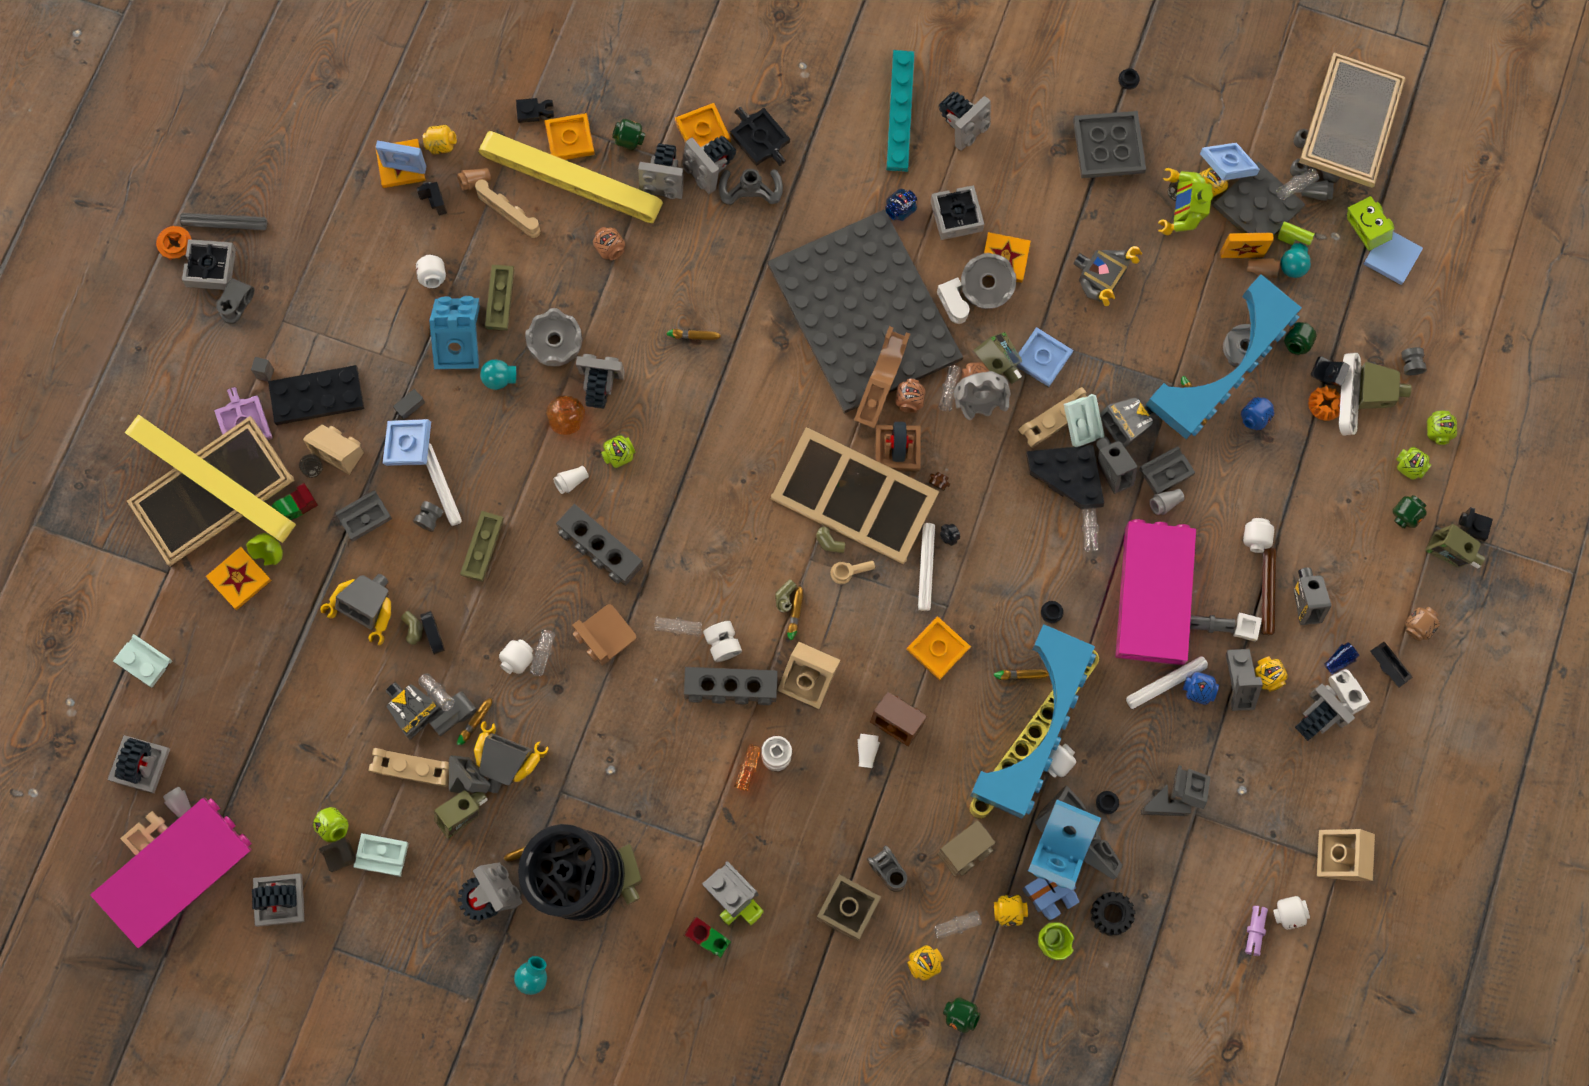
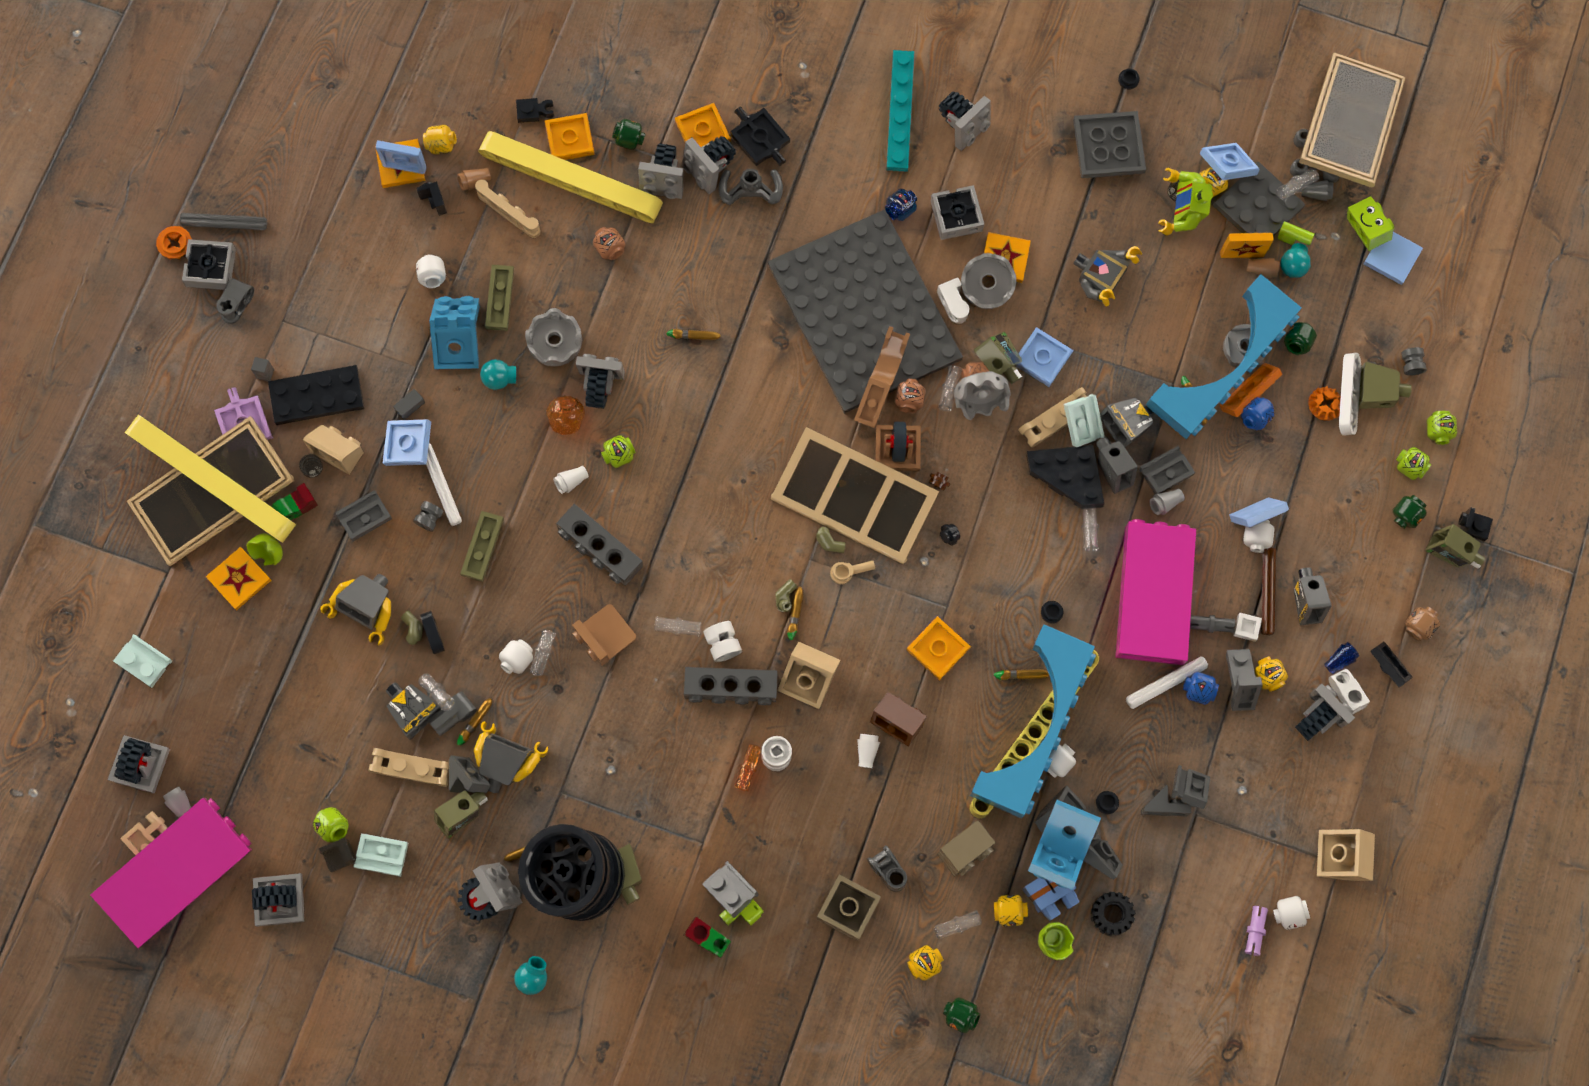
(926, 567): white axle -> none
(1250, 389): none -> orange plate
(1259, 512): none -> light blue tile
(1330, 371): black bracket -> none

